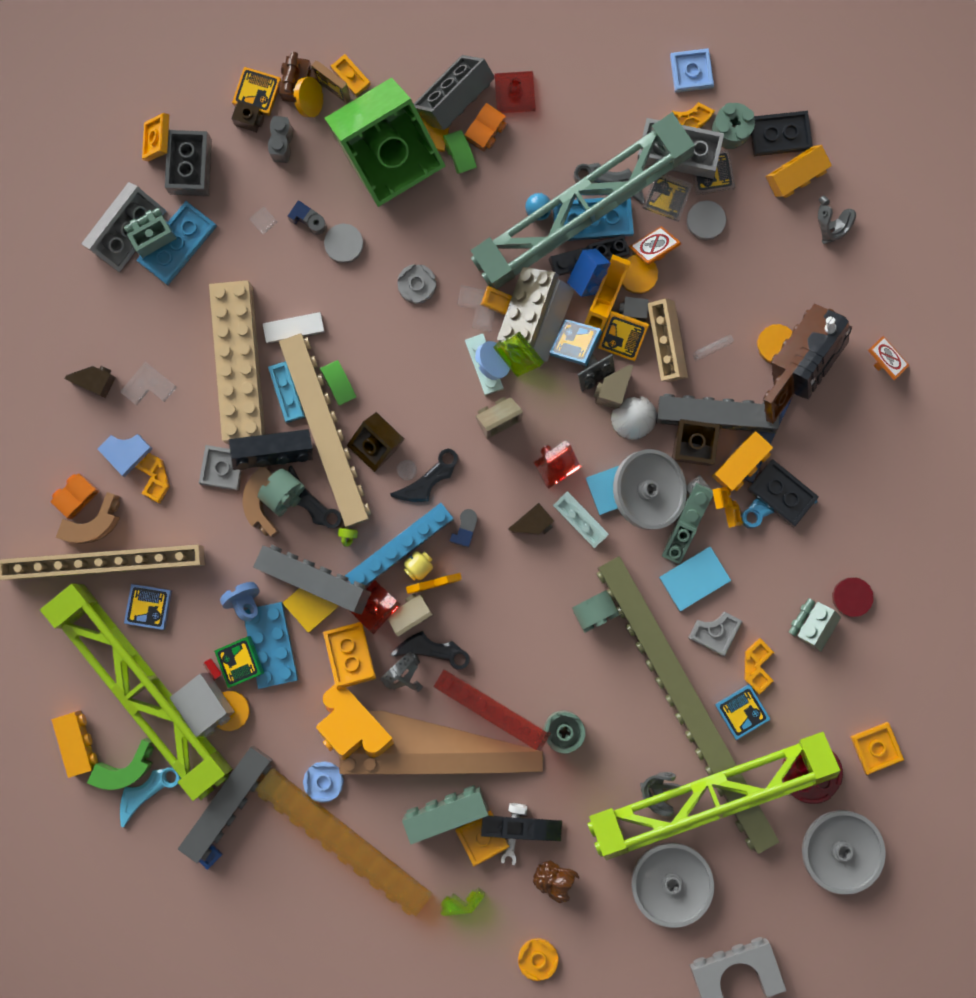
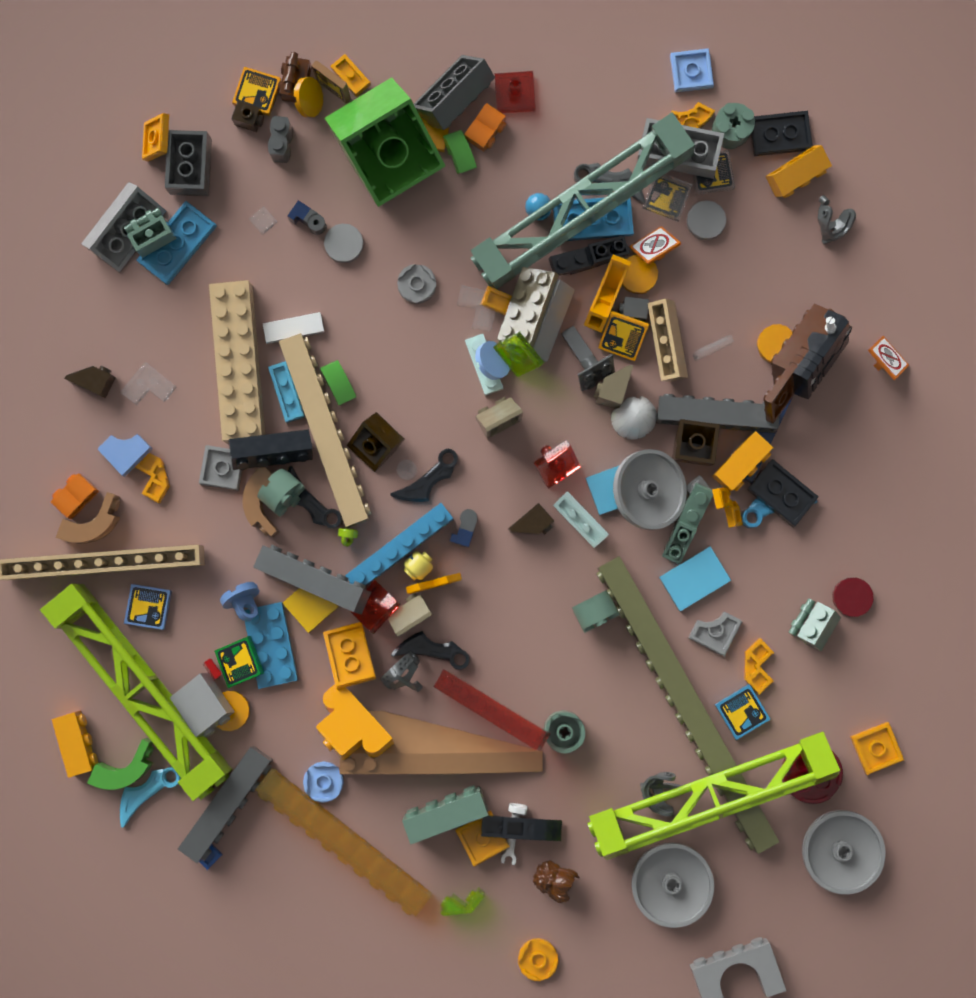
(575, 342): tile -> none
(588, 272): blue brick -> none

